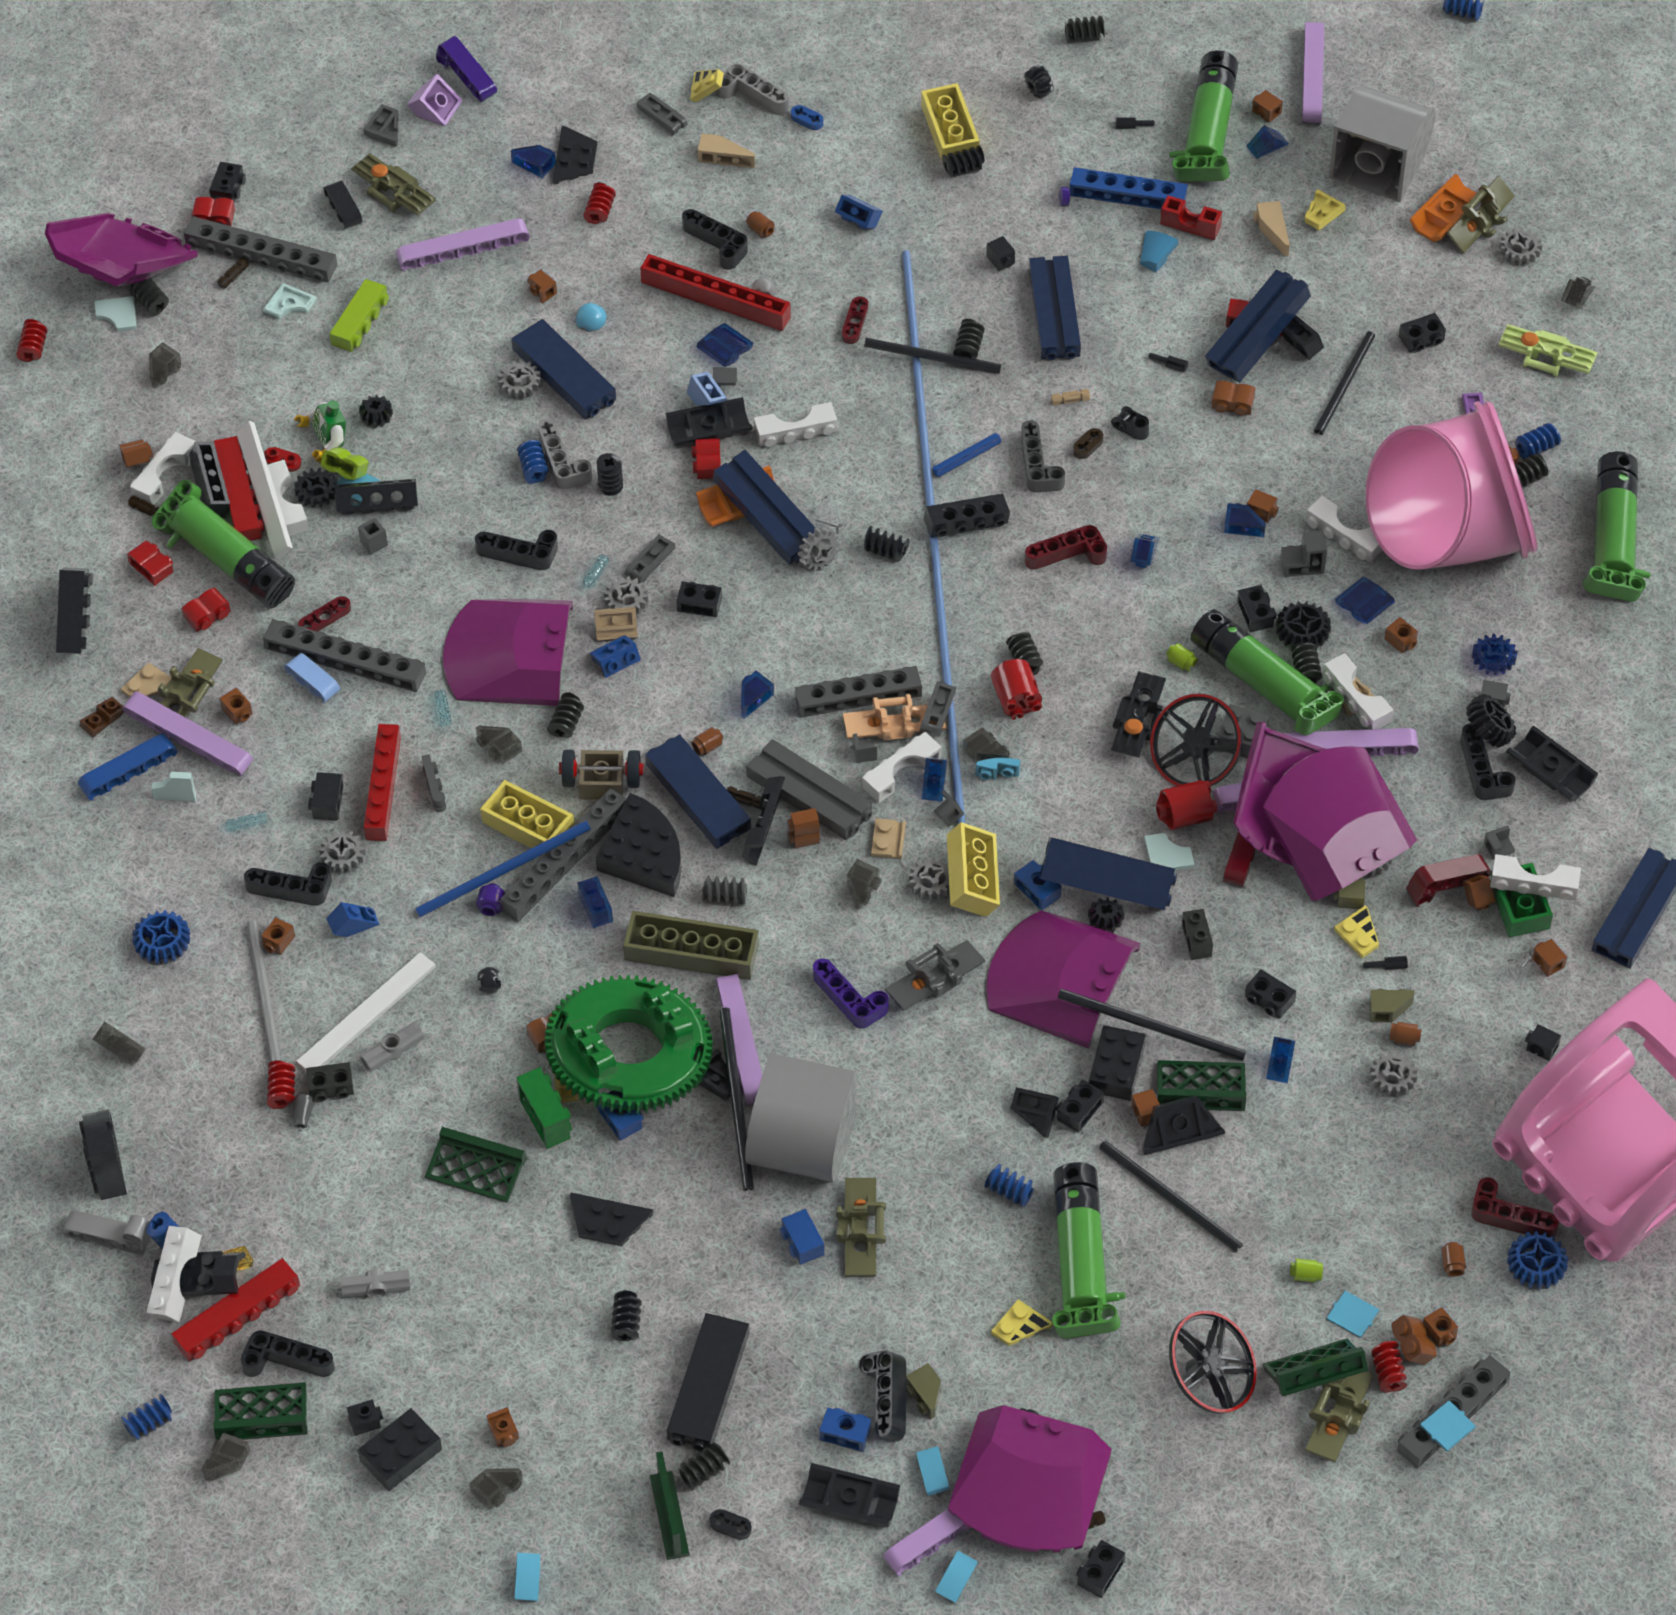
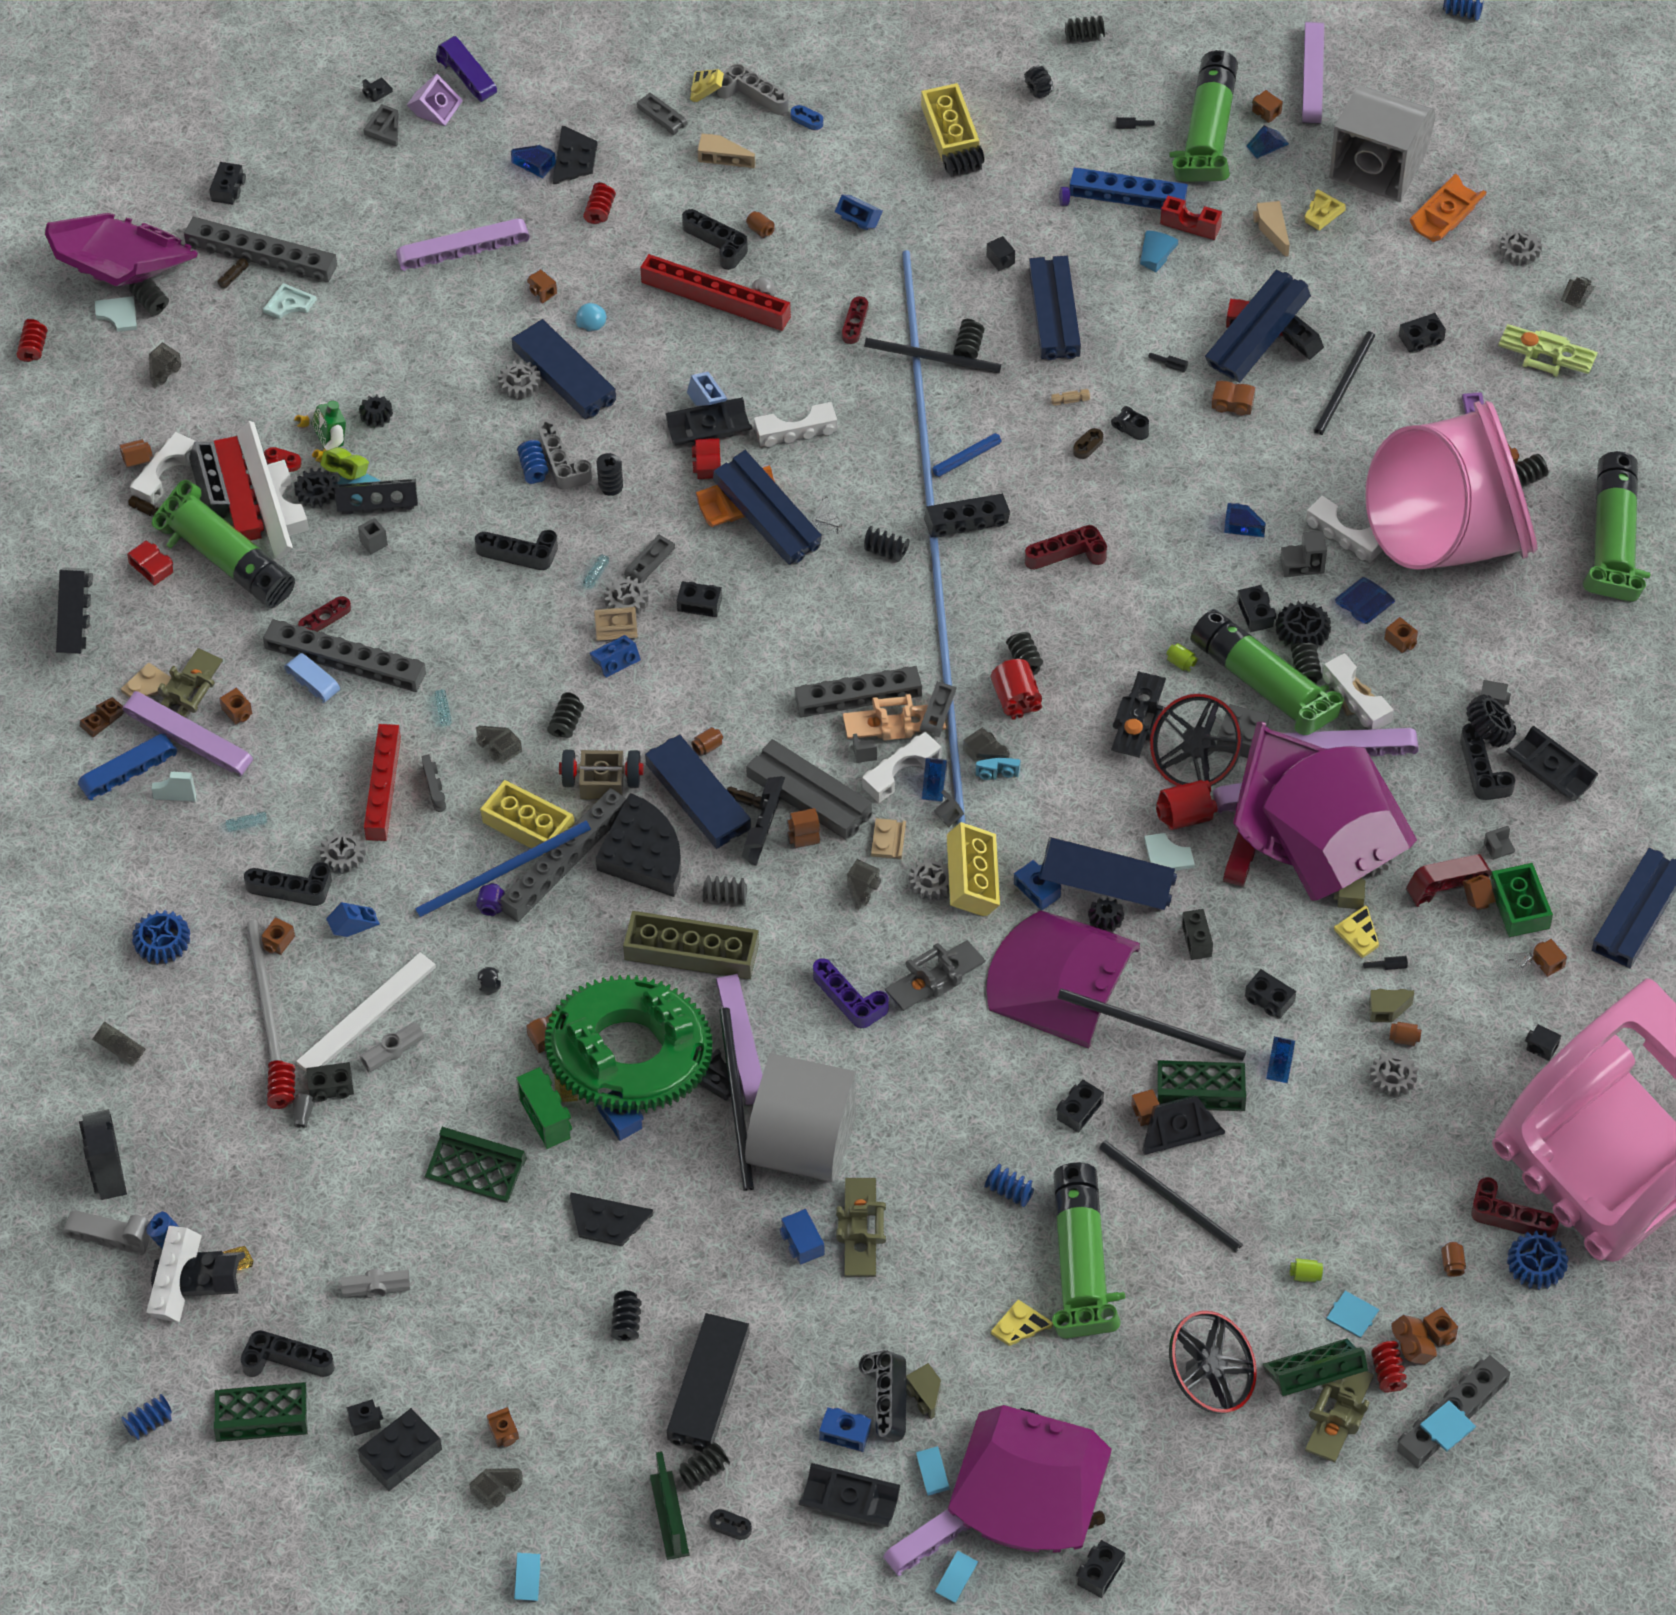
(206, 609): red brick -> none
(215, 210): red brick -> none
(227, 1457): clear smoke slope -> none
(235, 1310): red brick -> none
(327, 796): black brick -> none
(343, 204): black beam -> none
(359, 315): lime brick -> none
(376, 89): none -> black bracket
(394, 178): olive piece -> none
(507, 651): magenta windscreen -> none
(595, 902): clear blue brick -> none
(724, 344): clear blue slope -> none
(725, 376): dark grey panel -> none
(755, 692): clear blue slope -> none
(818, 549): light grey gear -> none
(1035, 1109): black wing -> none
(1038, 477): dark grey beam -> none
(1117, 1062): black brick -> none
(1144, 550): clear blue slope -> none
(1263, 505): dark orange brick -> none
(1476, 223): olive piece -> none
(1494, 654): clear blue gear -> none
(1509, 875): white arch -> none
(1537, 440): blue piece -> none

